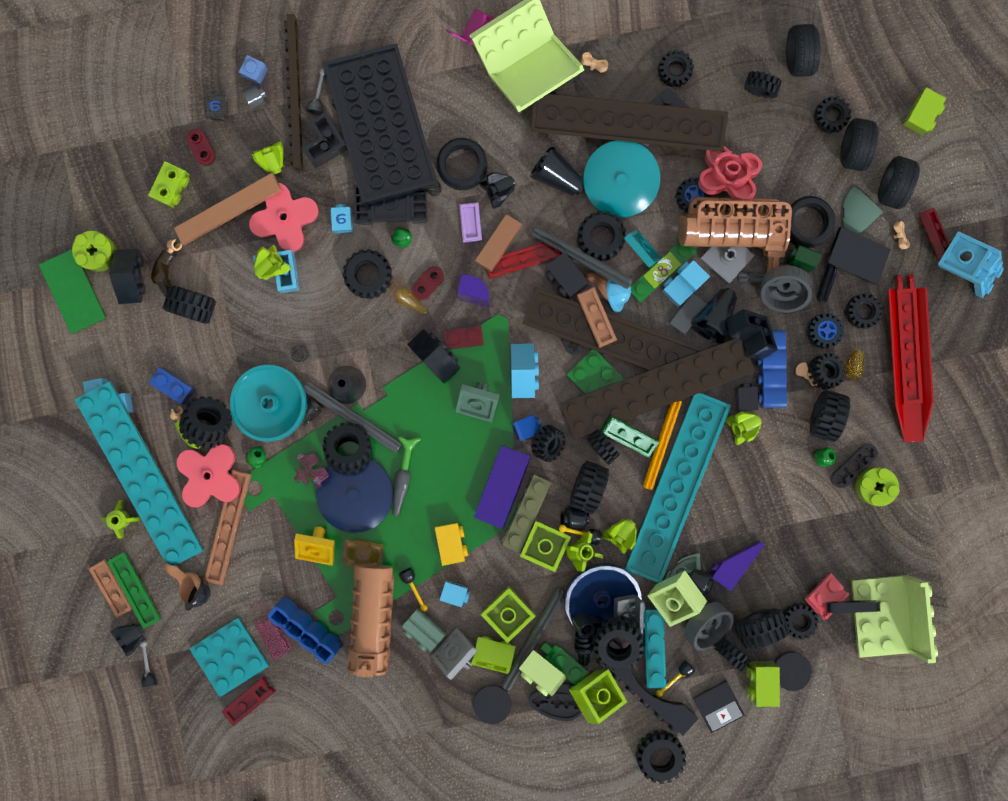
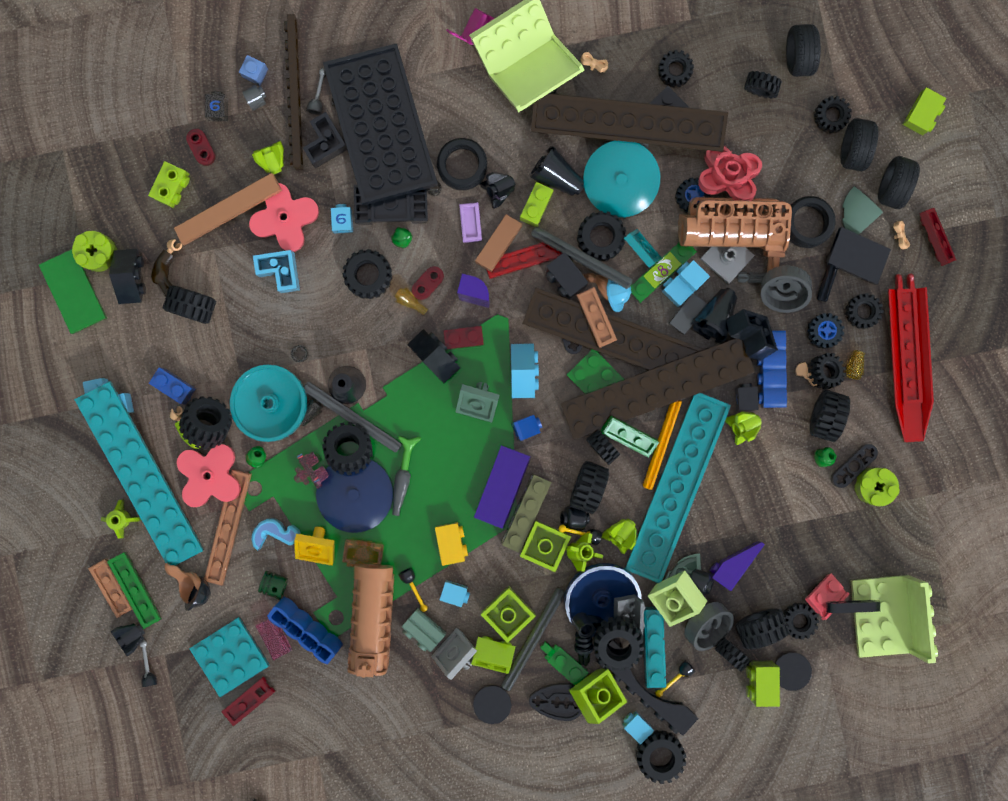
(269, 263): lime brick -> none
(273, 585): none -> dark green piece
(275, 529): none -> animal
(536, 204): none -> lime brick
(542, 673): yellowish green brick -> none
(548, 443): black tyre -> none
(637, 727): none -> medium azure brick
(718, 706): black tile -> none
(803, 258): dark green brick -> none
(980, 269): medium azure bracket -> none

